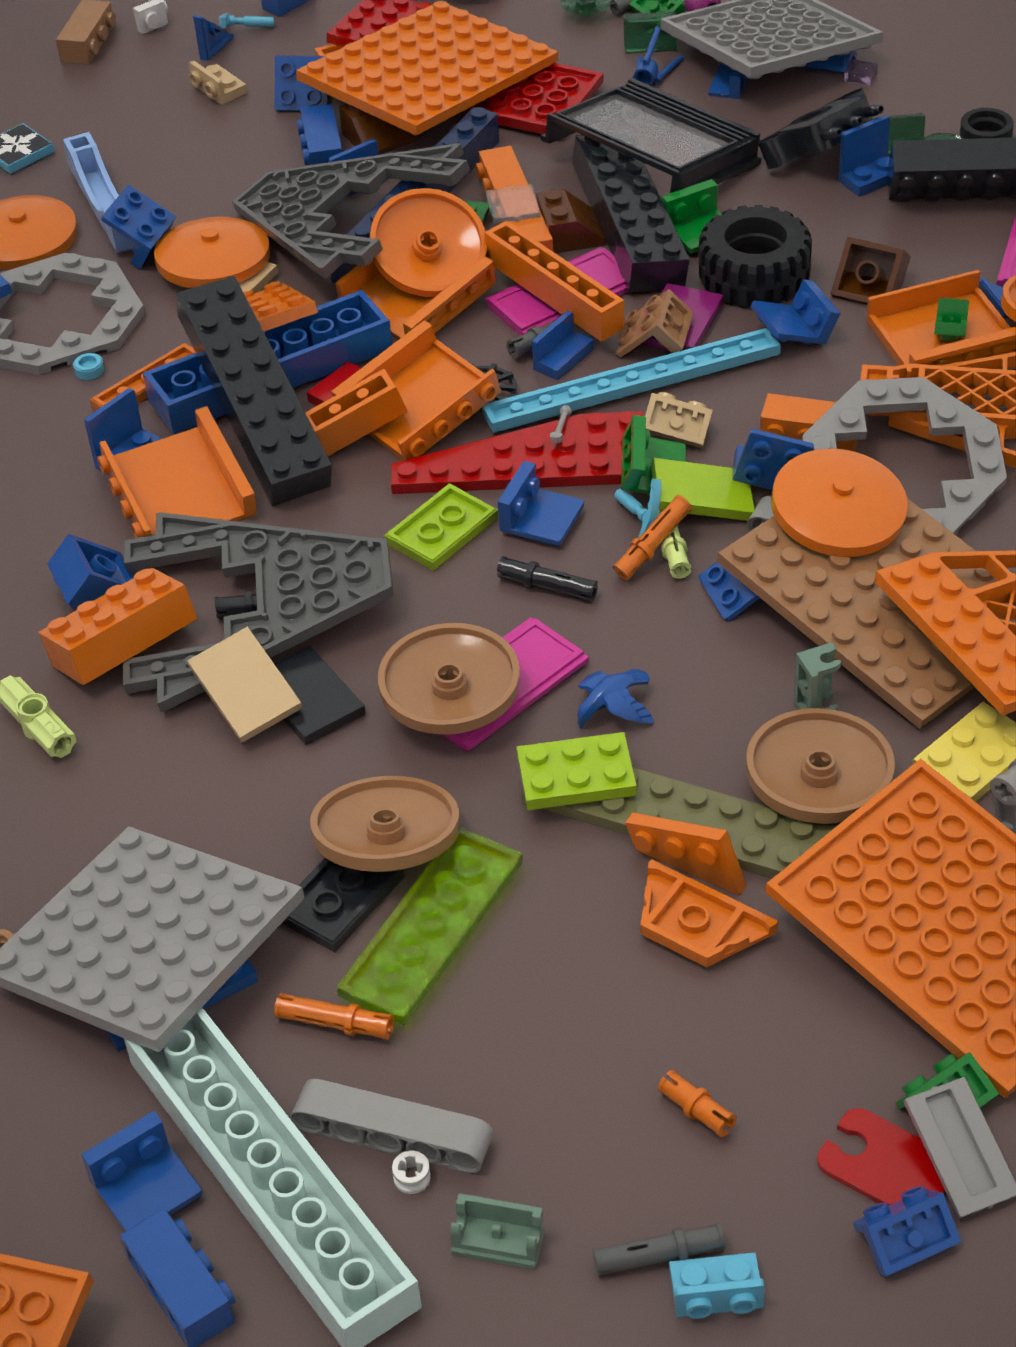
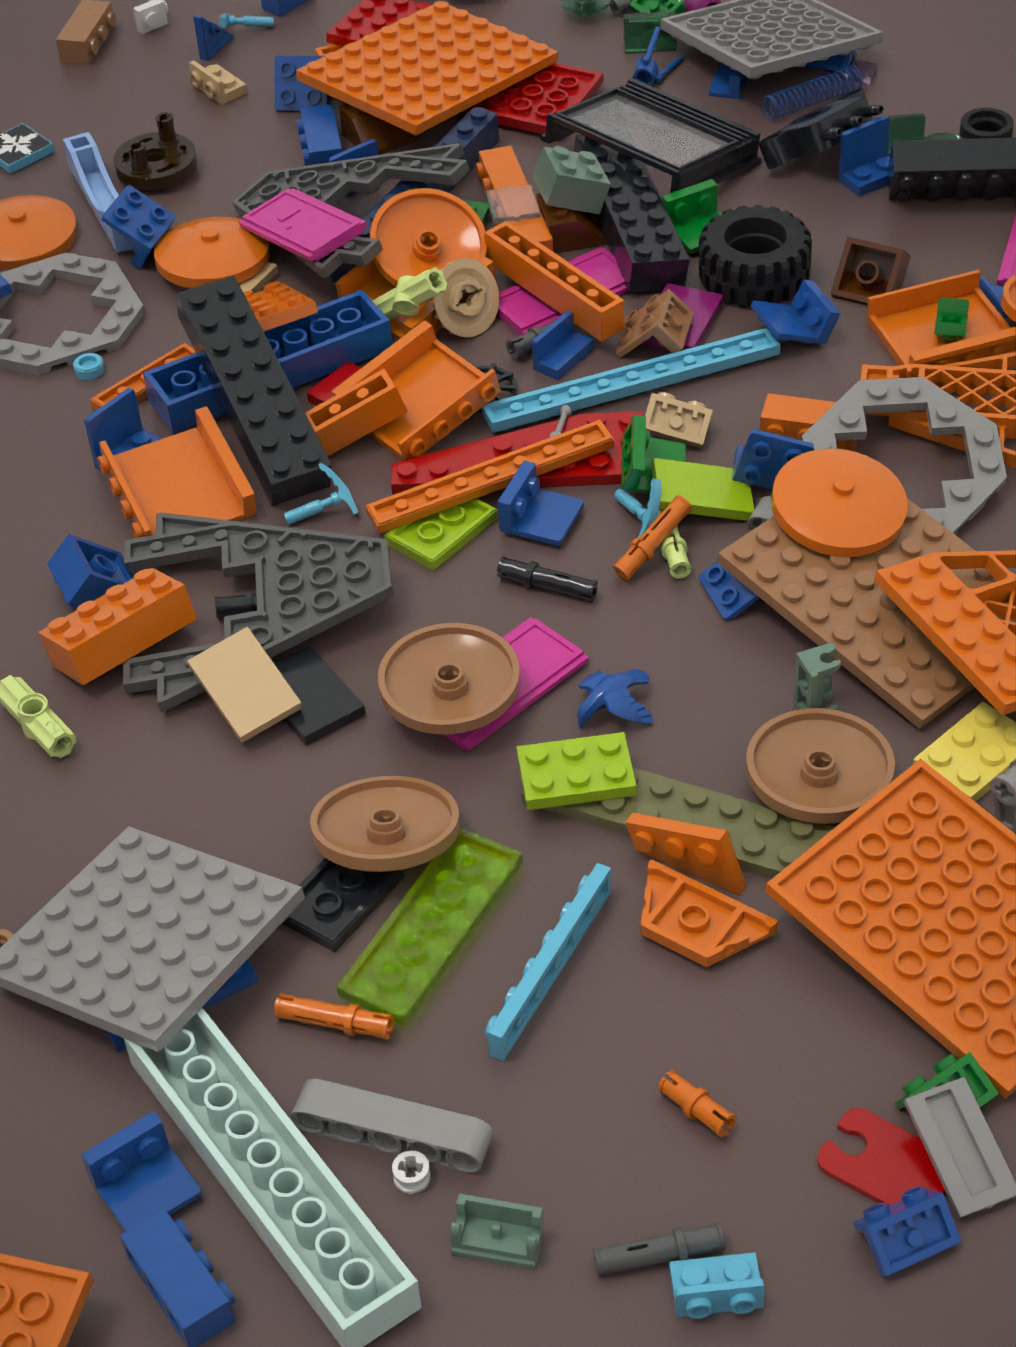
(155, 158): none -> dark brown piece
(302, 224): none -> dark pink piece
(317, 506): none -> medium azure piece
(411, 293): none -> yellowish green piece
(481, 306): none -> tan gear
(487, 476): none -> orange tile
(544, 969): none -> medium azure plate
(571, 179): none -> sand green brick
(812, 88): none -> blue piece

